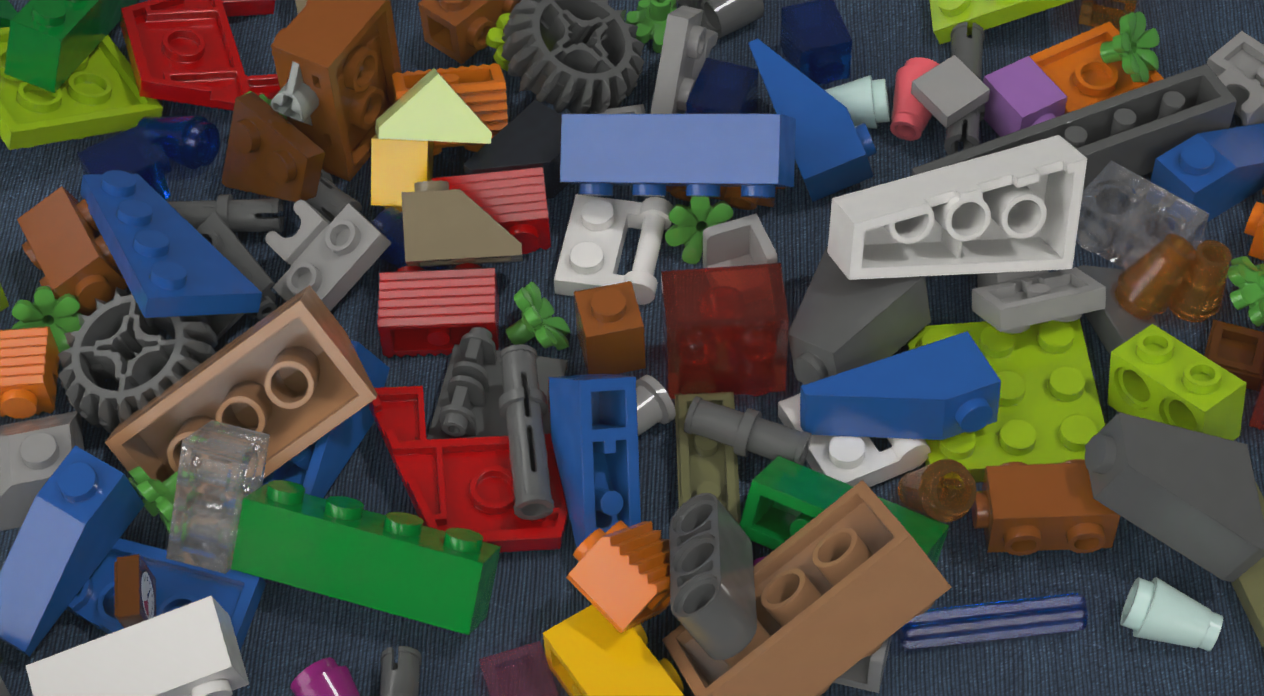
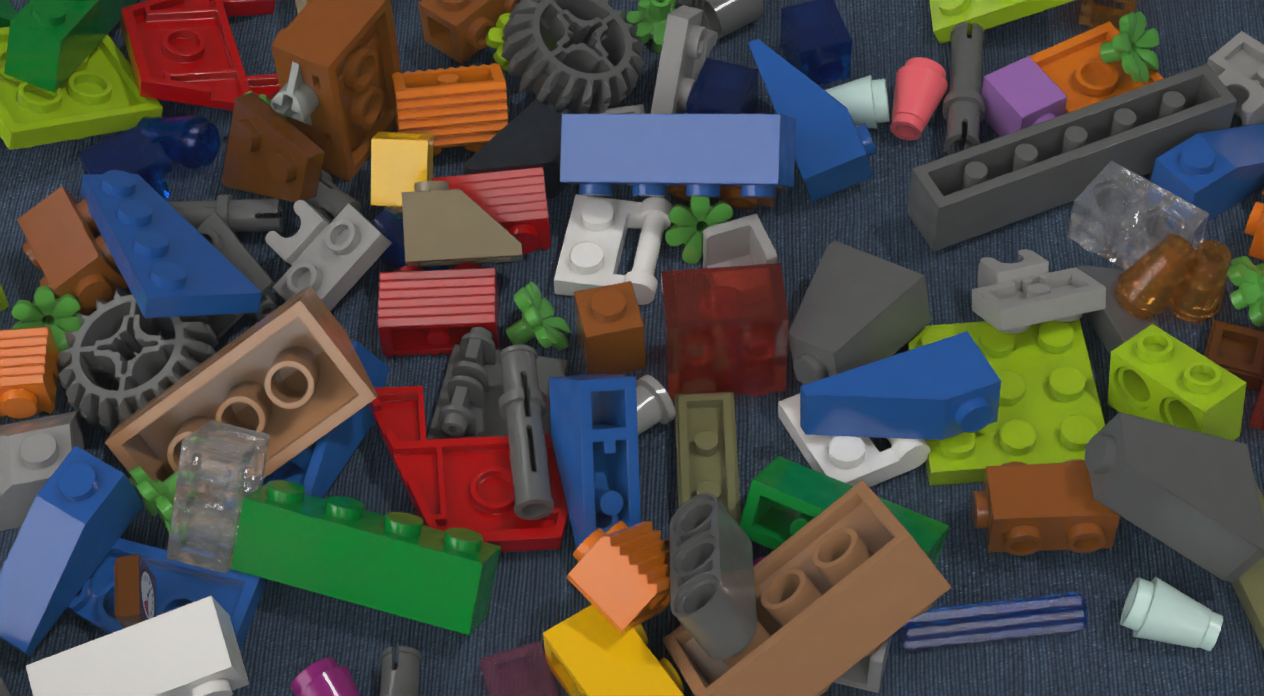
(432, 113): yellowish green slope -> none
(746, 431): dark grey pin -> none
(939, 490): clear orange cone -> none
(950, 91): light grey tile -> none
(966, 218): white wedge -> none

